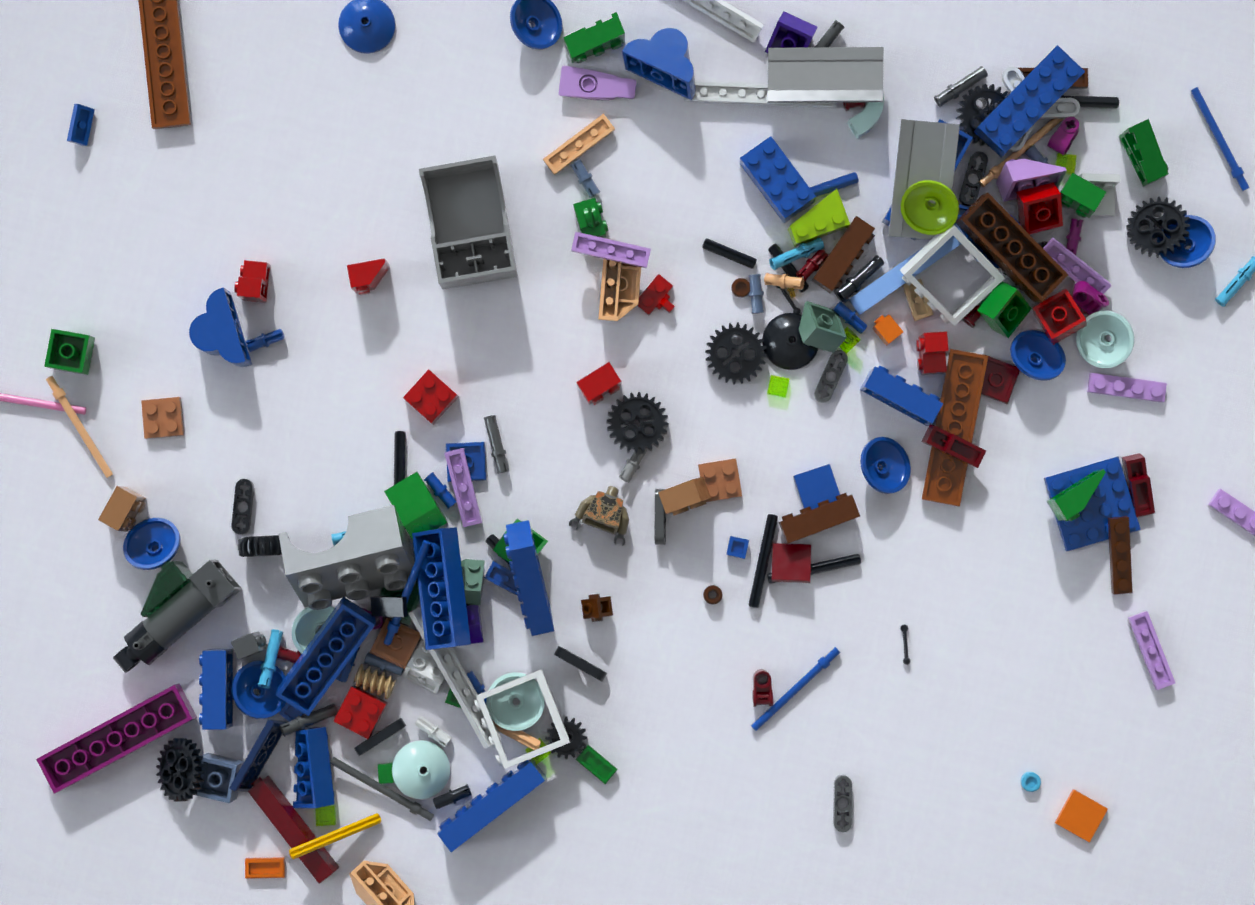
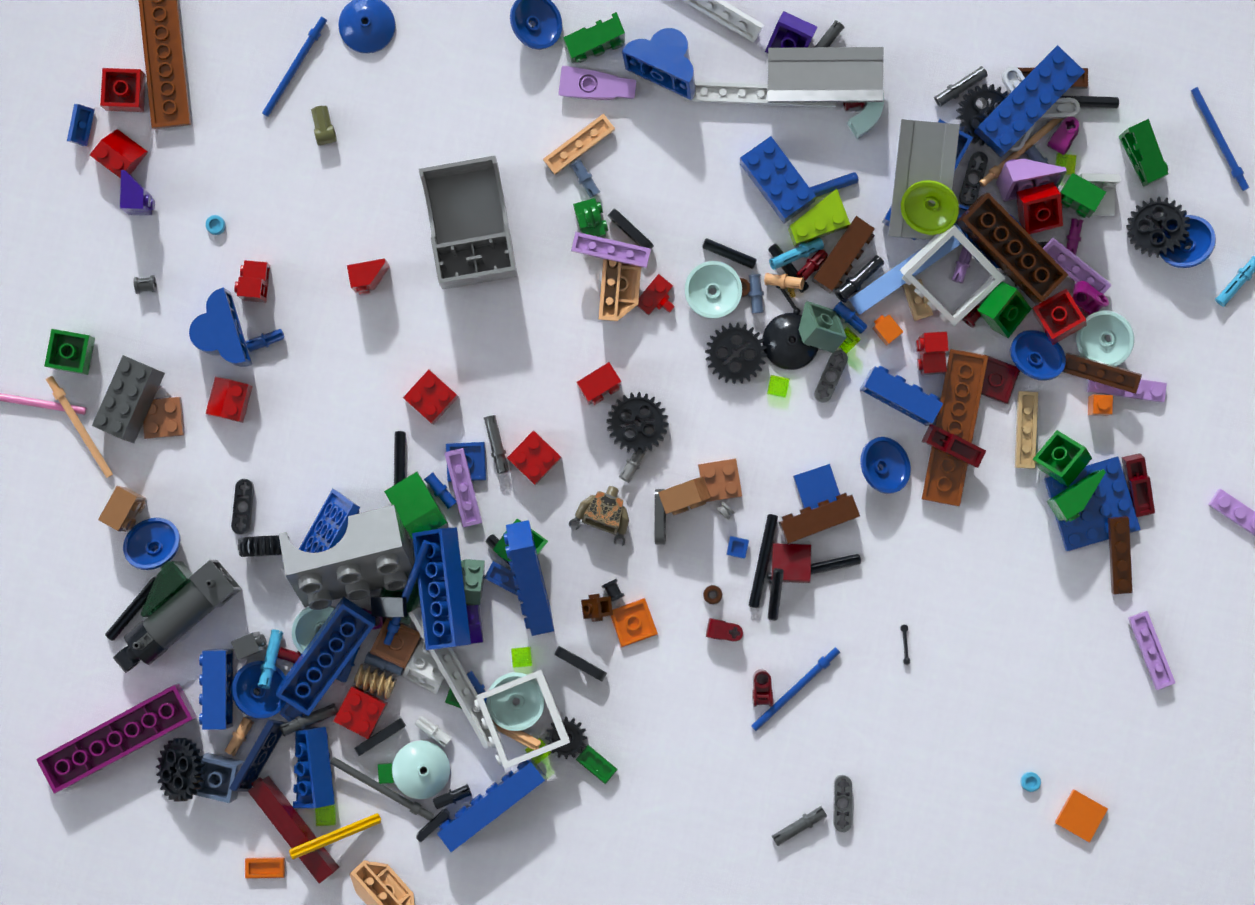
(118, 153): none -> red slope
(123, 90): none -> red brick
(128, 399): none -> dark grey brick
(130, 612): none -> black axle
(134, 197): none -> dark purple slope
(145, 284): none -> dark grey bush
(215, 225): none -> medium azure tile
(229, 399): none -> red slope
(239, 736): none -> light nougat pin
(313, 34): none -> blue bar
(323, 130): none -> olive piece
(330, 523): none -> blue plate
(432, 825): none -> black tile
(521, 657): none -> clear neon green tile
(534, 457): none -> red brick
(613, 590): none -> black bush
(629, 229): none -> black beam
(633, 622): none -> orange tile
(720, 630): none -> dark red piece
(721, 278): none -> light aqua dish
(725, 510): none -> light grey bush
(775, 594): none -> black axle
(799, 825): none -> dark grey pin
(962, 266): none -> lavender axle
(1026, 429): none -> tan plate
(1062, 458): none -> green brick
(1100, 405): none -> orange brick
(1102, 373): none -> reddish brown plate

